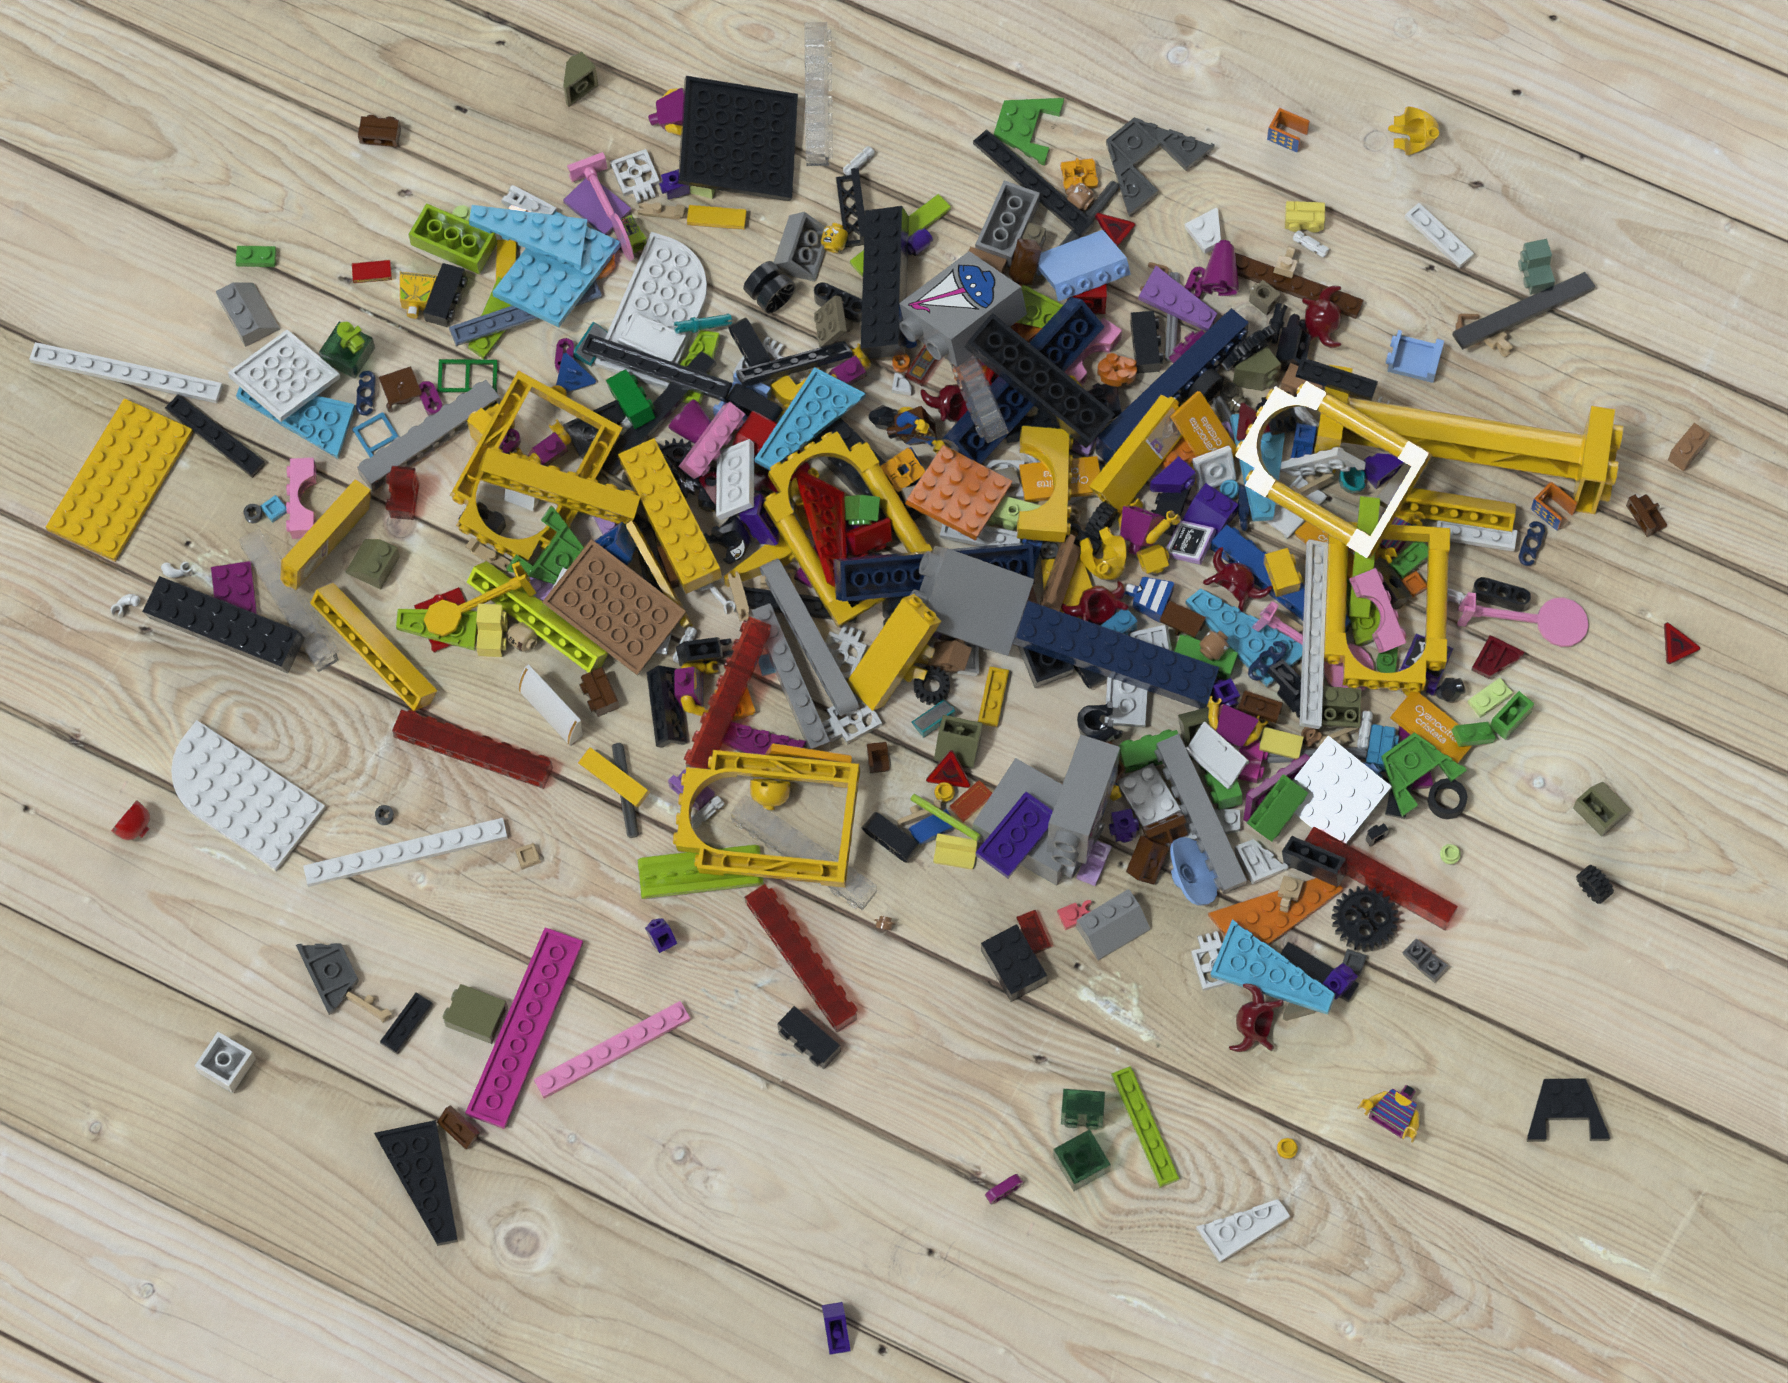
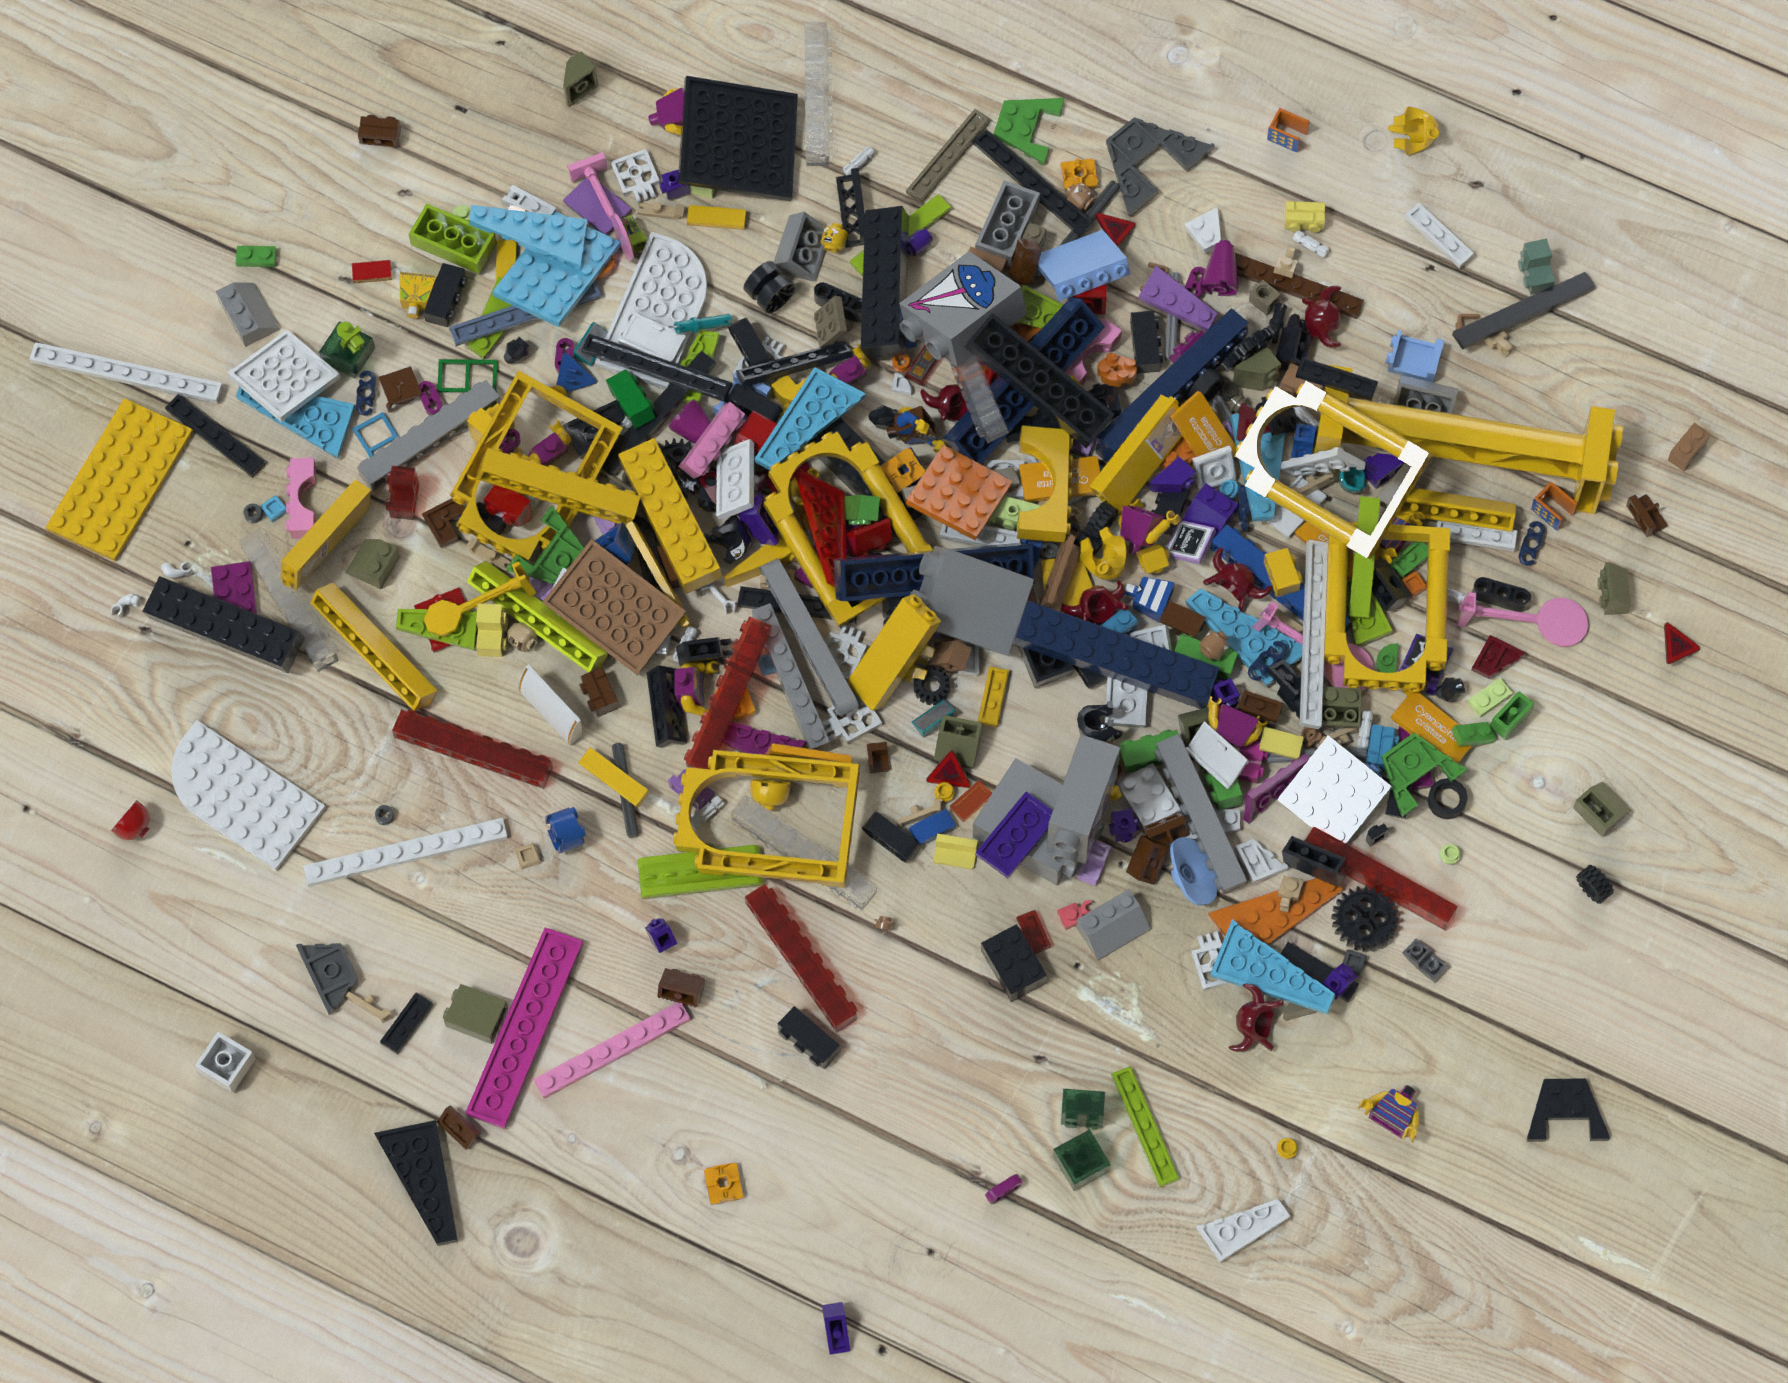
(439, 521): none -> reddish brown plate
(509, 506): none -> red slope
(516, 351): none -> black rock
(565, 830): none -> blue brick
(681, 987): none -> reddish brown brick
(712, 1178): none -> light orange piece
(739, 597): tan piece -> none
(945, 817): lime bar -> none
(947, 156): none -> dark tan tile
(1277, 808): bright green brick -> none
(1388, 633): bright pink arch -> none
(1425, 395): none -> light grey slope
(1614, 589): none -> olive slope

